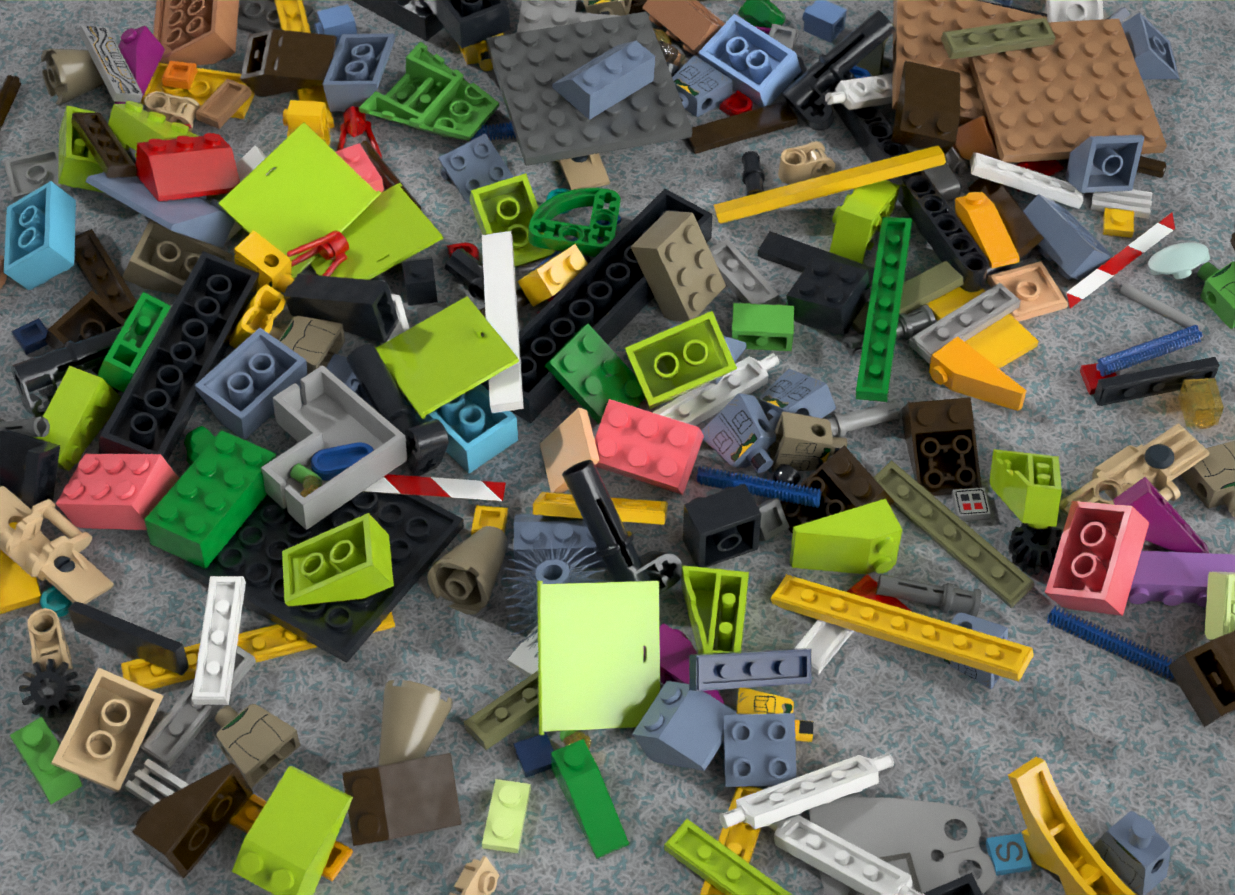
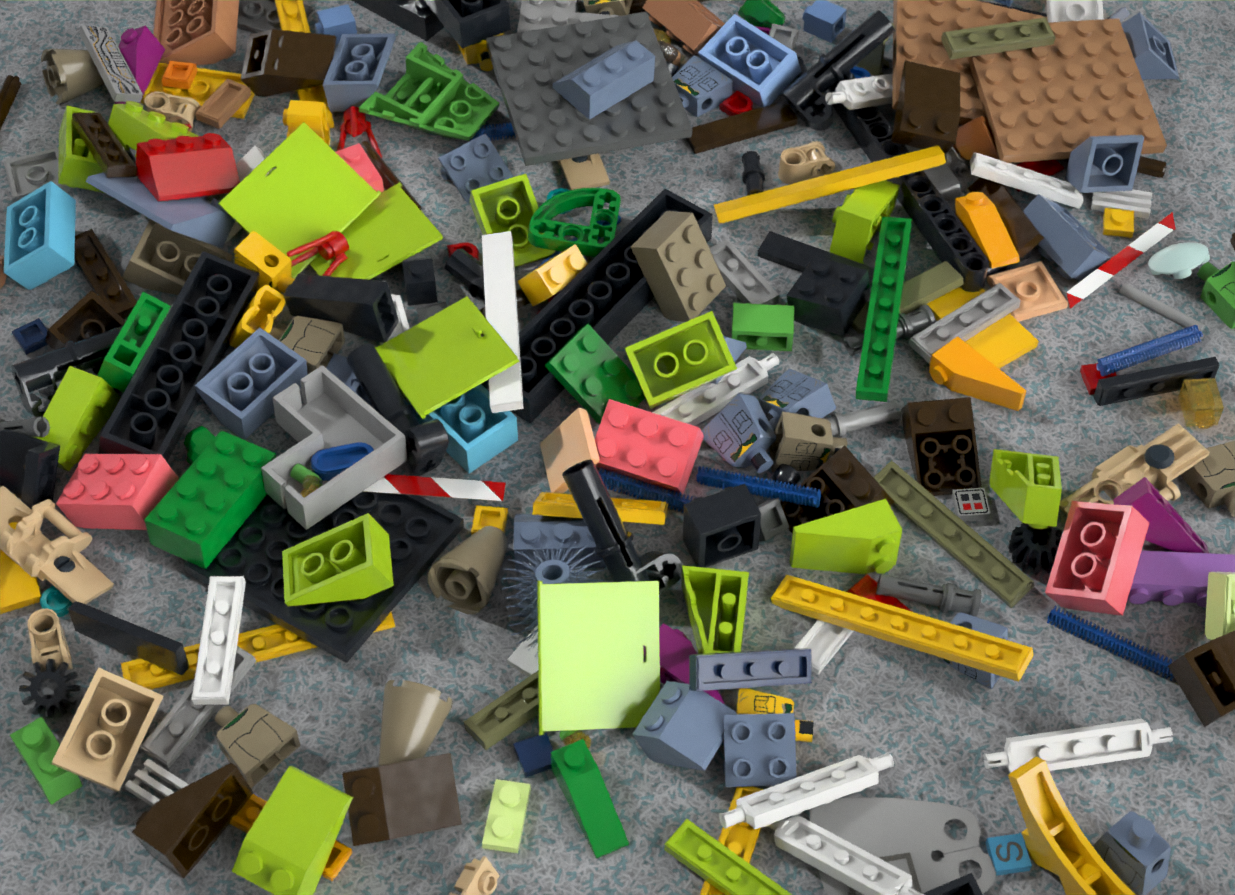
(643, 491): none -> blue axle
(1081, 746): none -> white plate

